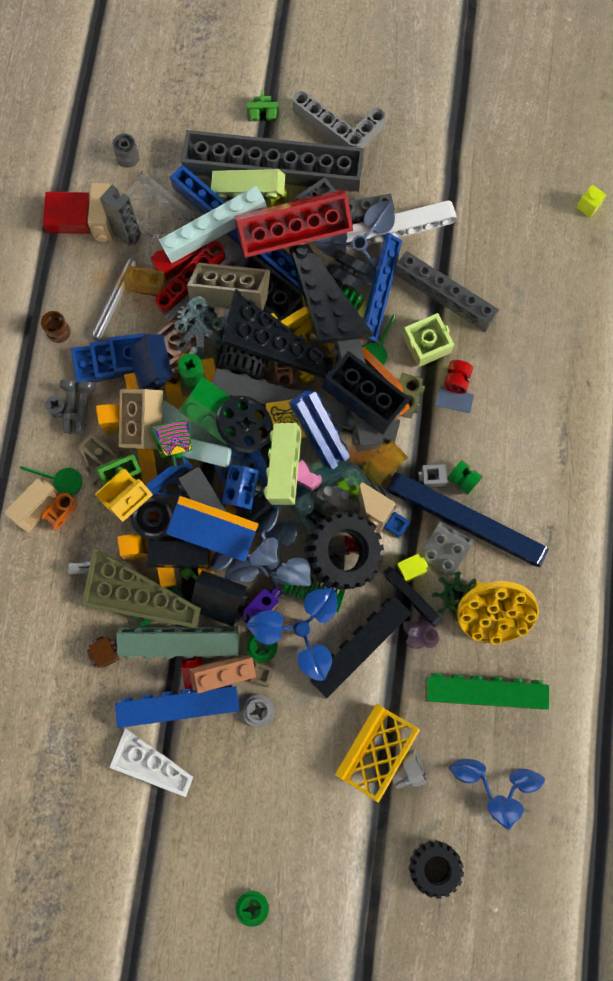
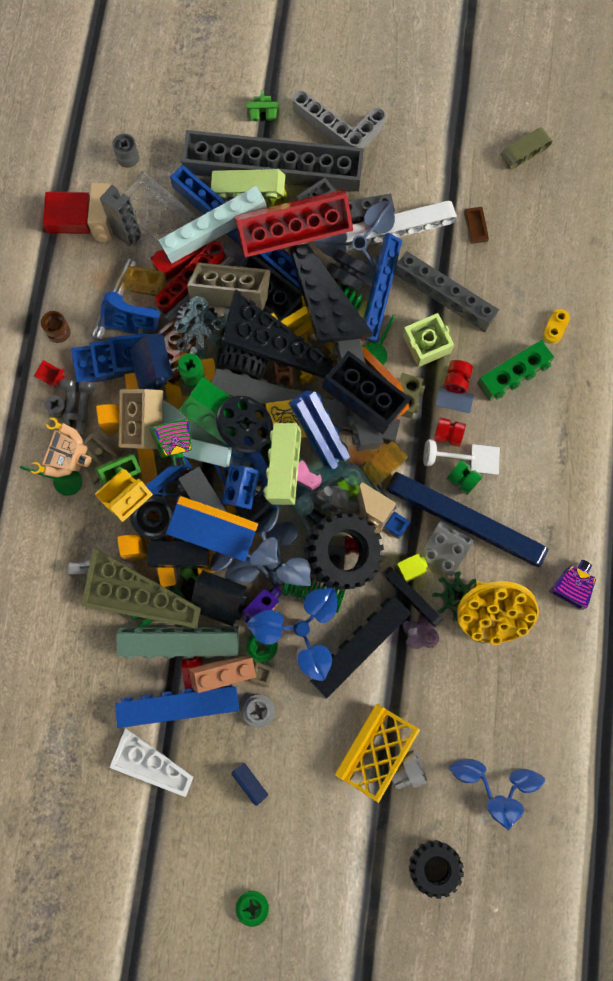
(31, 504): tan window -> none
(49, 374): none -> red bracket
(58, 511): orange piece -> none
(64, 453): none -> light nougat torso
(103, 652): reddish brown brick -> none
(125, 317): none -> blue slope
(249, 784): none -> dark blue slope
(437, 471): light grey brick -> none
(449, 432): none -> red wheel
(476, 225): none -> reddish brown tile
(483, 458): none -> white piece
(487, 693): green brick -> none
(526, 148): none -> olive beam
(538, 353): none -> green brick
(557, 325): none -> yellow plate
(575, 585): none -> torso
(591, 201): neon yellow brick -> none

